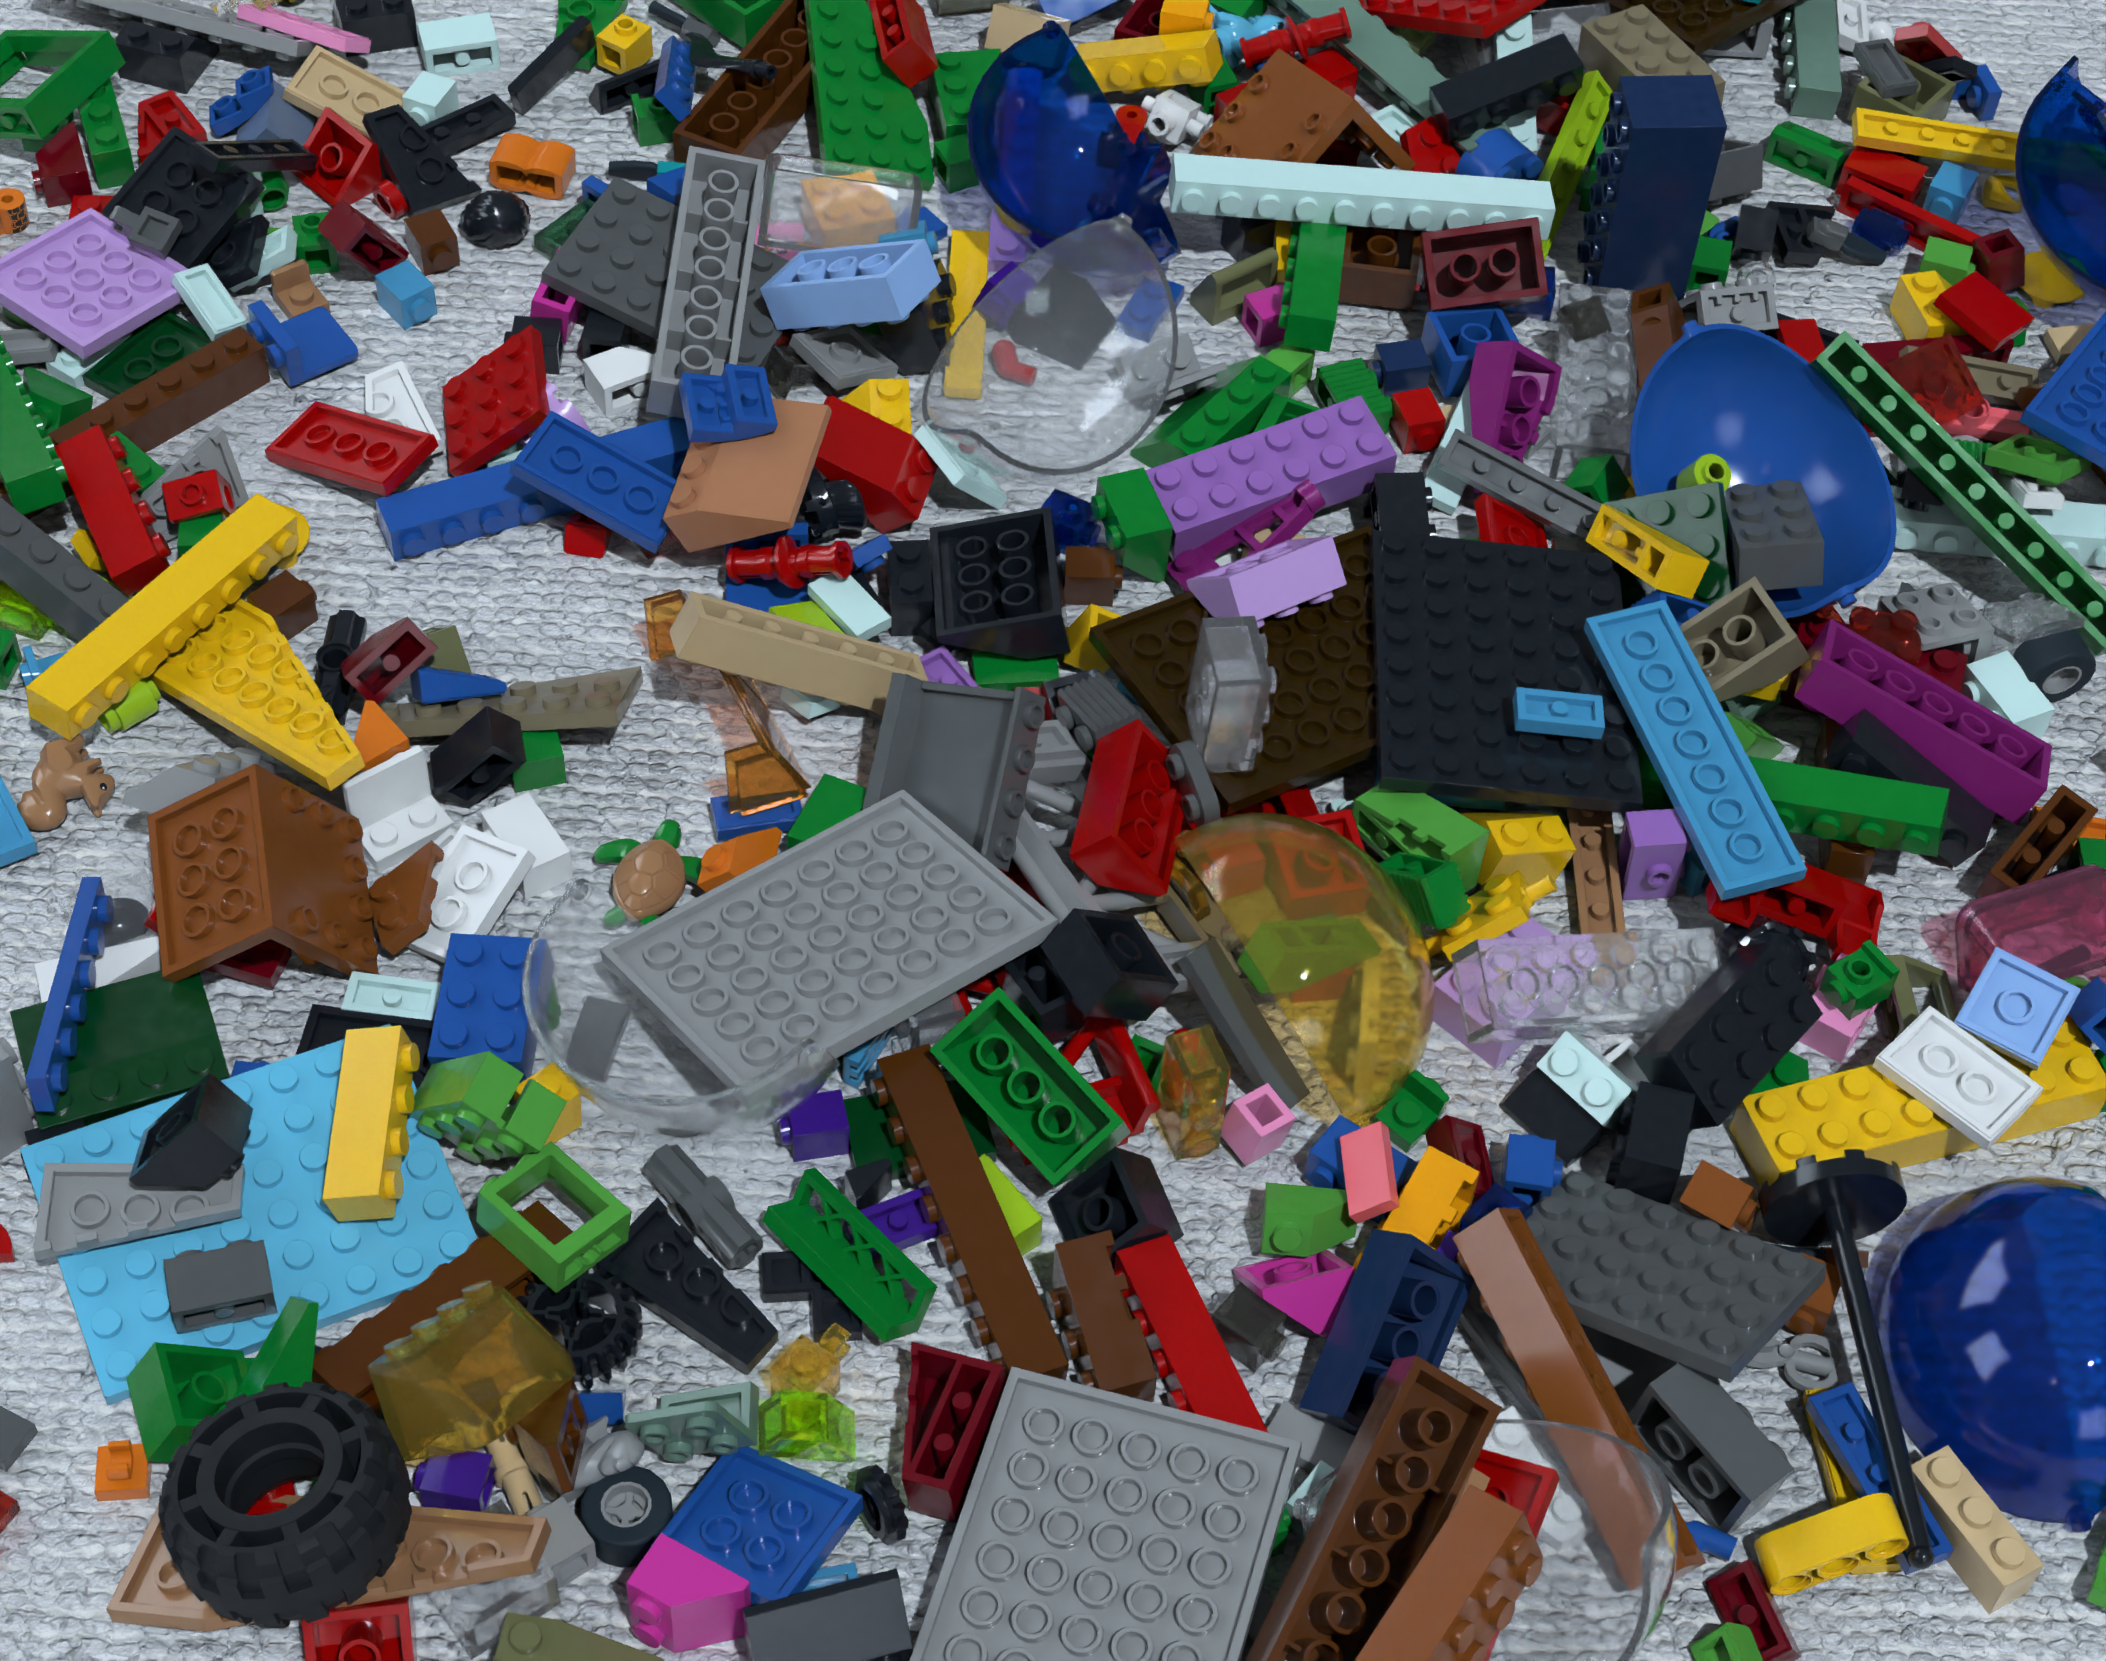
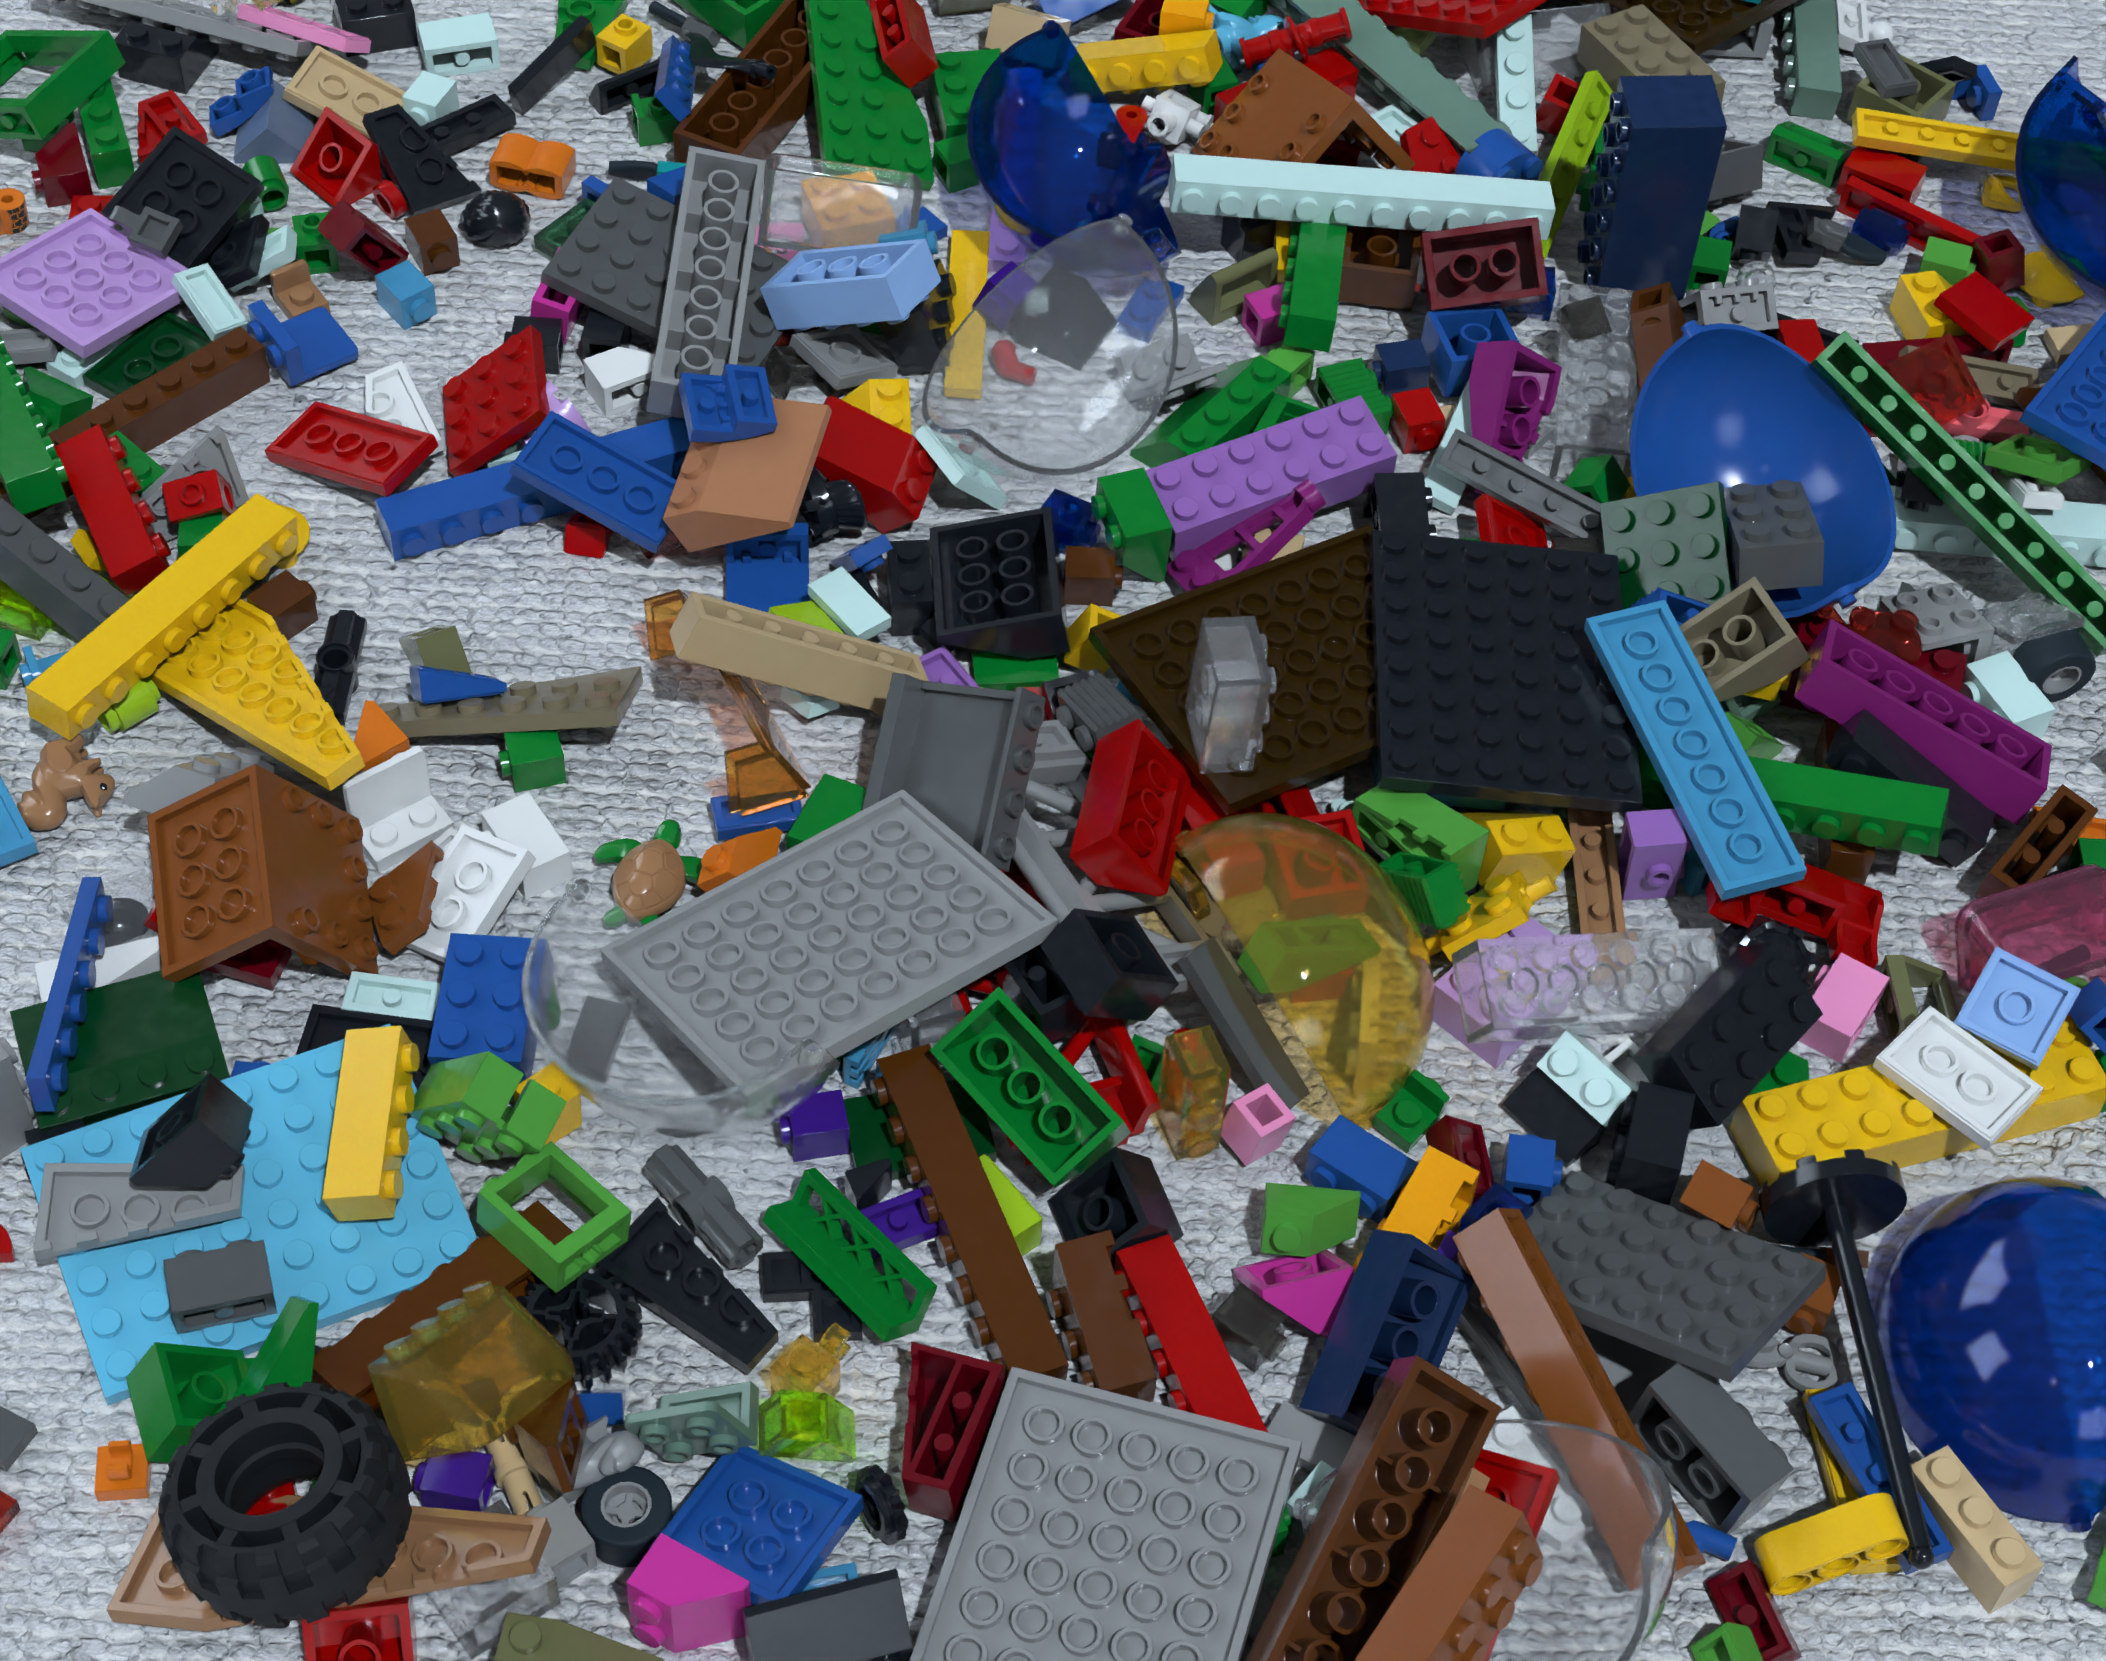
(252, 156): black tile -> none
(387, 659): dark red slope -> none
(477, 757): black brick -> none
(789, 563): red piece -> none
(1199, 797): dark grey plate -> none
(1272, 580): lavender slope -> none
(1369, 1172): coral tile -> none
(1506, 87): black brick -> none
(1558, 713): dark azure plate -> none
(1647, 552): yellow slope -> none
(1705, 470): lime brick -> none
(1859, 980): green brick -> none
(1922, 43): red wing -> none
(1950, 191): dark azure brick -> none

